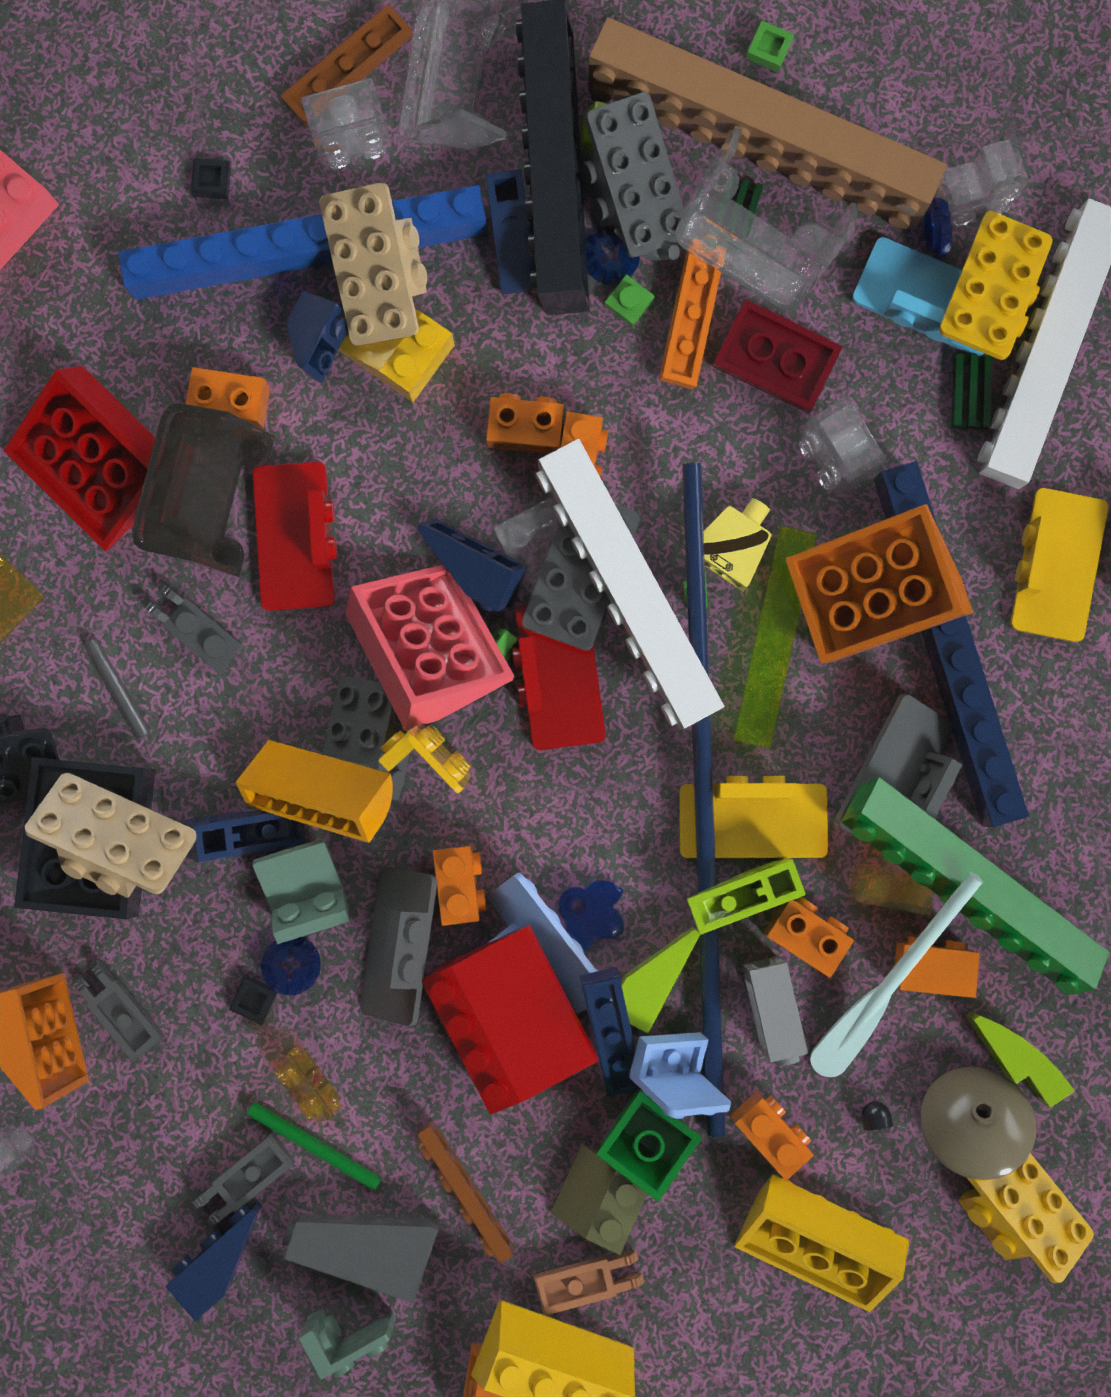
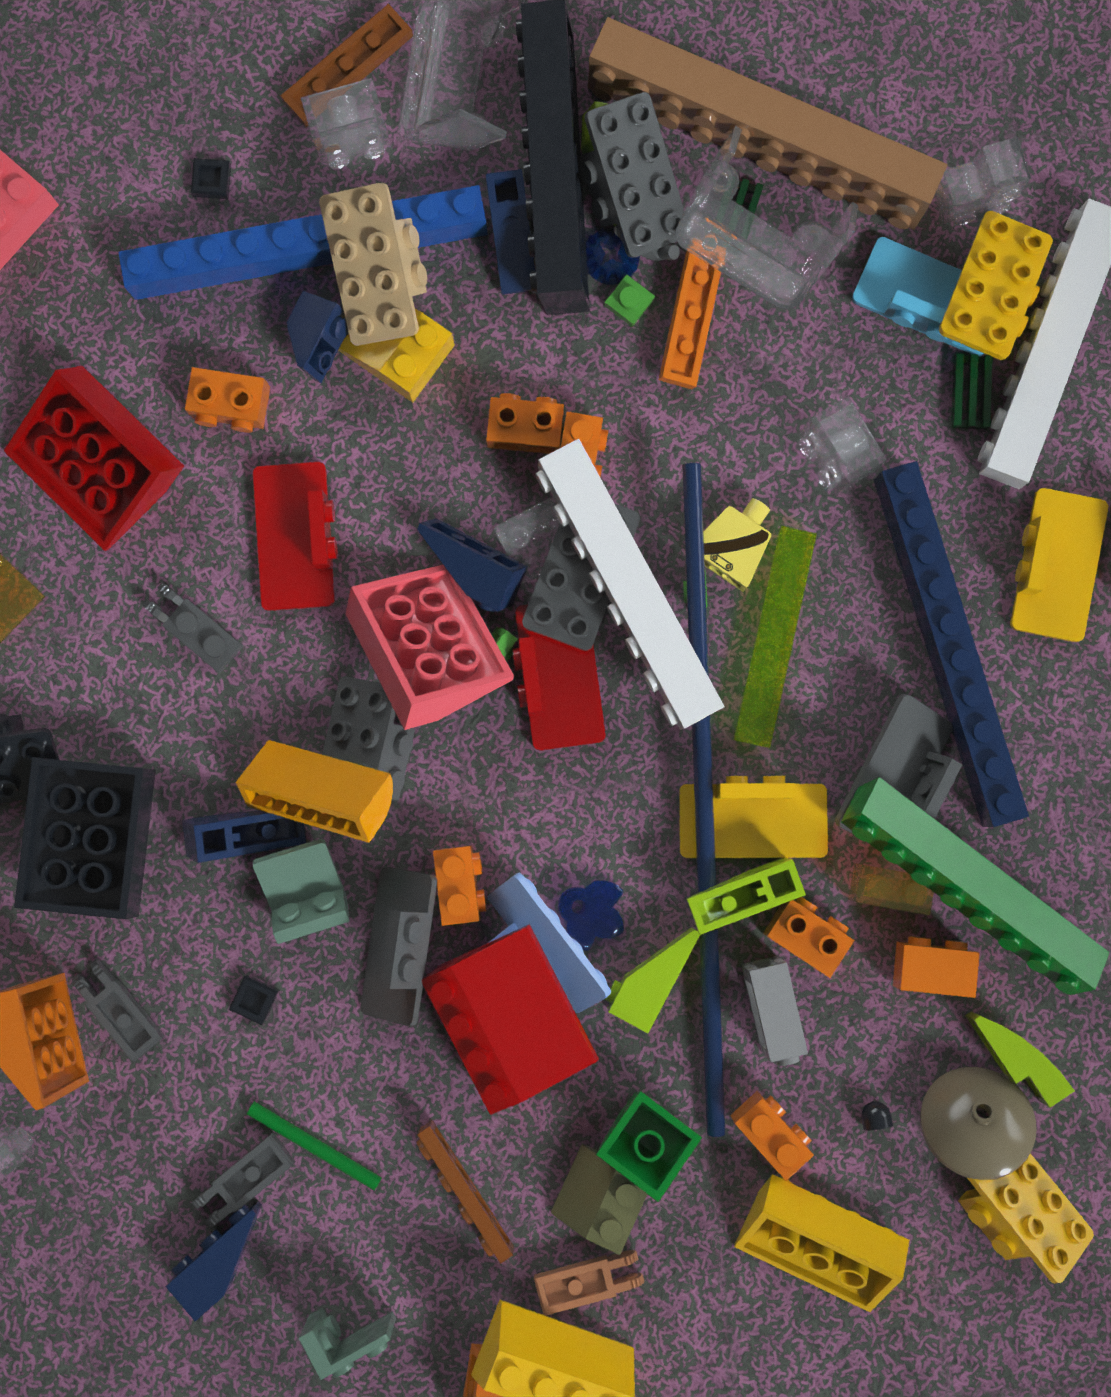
(109, 837): tan bracket -> none
(117, 689): flat silver bar -> none
(194, 486): clear smoke windscreen -> none
(302, 977): clear blue gear -> none
(313, 1103): clear yellow hinge -> none
(366, 1250): dark grey slope -> none
(429, 745): yellow bracket -> none
(610, 1028): dark blue tile -> none
(670, 1075): light blue bracket -> none
(770, 46): bright green plate -> none
(777, 356): dark red plate -> none
(854, 1028): light aqua piece -> none
(878, 585): orange slope -> none
(938, 228): clear blue gear -> none

